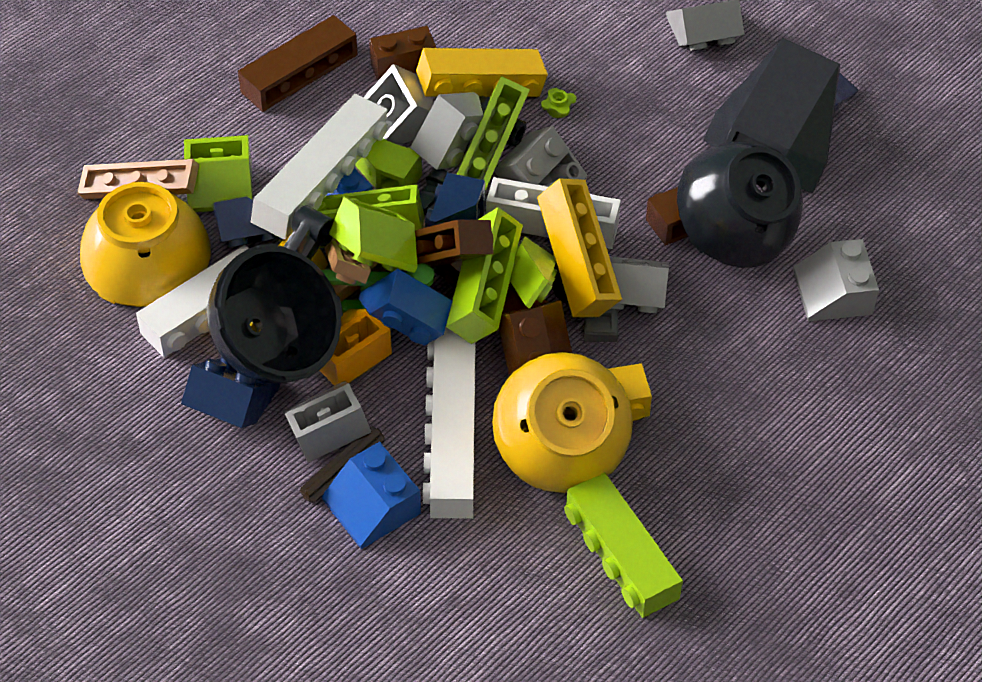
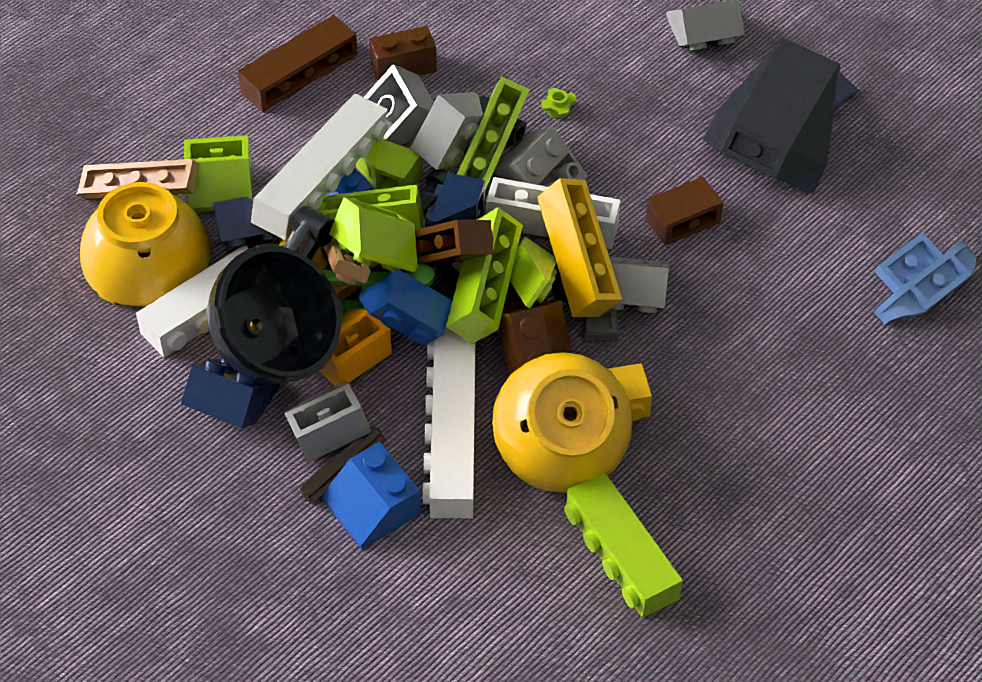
(479, 70): yellow brick -> none
(724, 205): black piece -> none
(837, 281): light grey slope -> none
(921, 277): none -> medium blue plate

